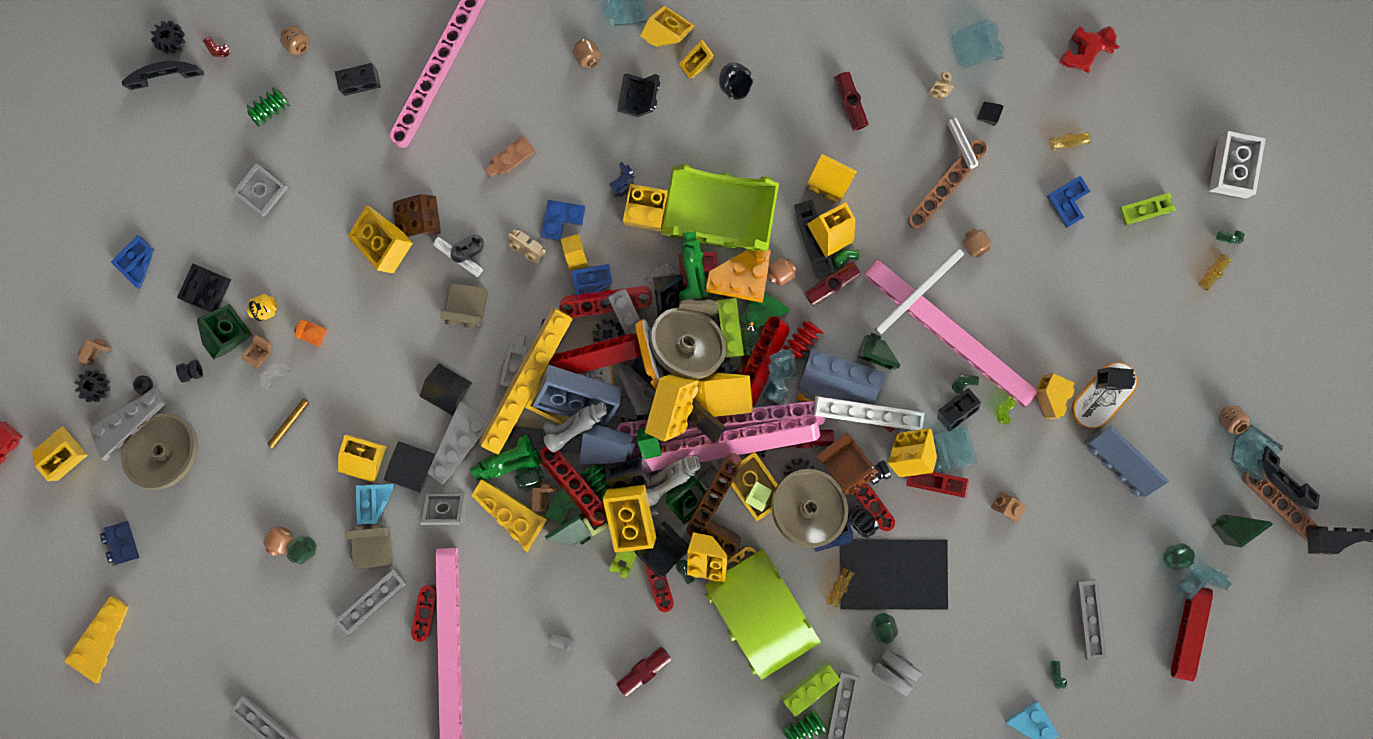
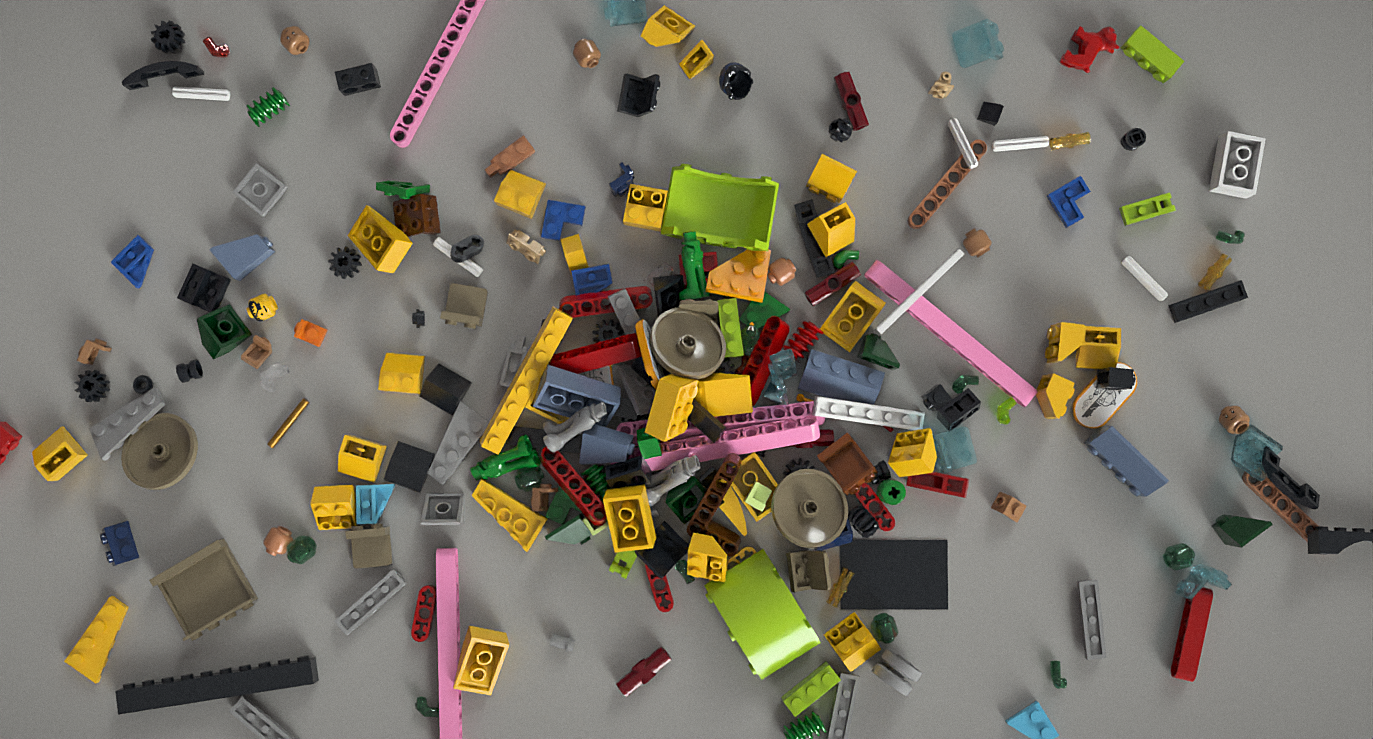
(201, 93): none -> white axle
(205, 589): none -> dark tan panel
(216, 685): none -> black brick
(243, 255): none -> sand blue slope
(334, 507): none -> yellow slope
(339, 267): none -> black gear
(402, 373): none -> yellow slope
(403, 189): none -> green wing
(418, 318): none -> black plate
(424, 709): none -> clear green arm
(480, 660): none -> yellow slope
(519, 193): none -> yellow slope
(733, 510): none -> yellow slope
(808, 570): none -> dark tan bracket
(840, 130): none -> black gear
(852, 316): none -> yellow slope
(852, 641): none -> yellow slope
(896, 496): none -> green piece
(936, 398): none -> black brick
(1020, 143): none -> white axle
(1063, 340): none -> yellow slope
(1099, 348): none -> yellow slope
(1129, 139): none -> black wheel
(1144, 278): none -> white axle
(1152, 54): none -> lime brick
(1208, 301): none -> black tile

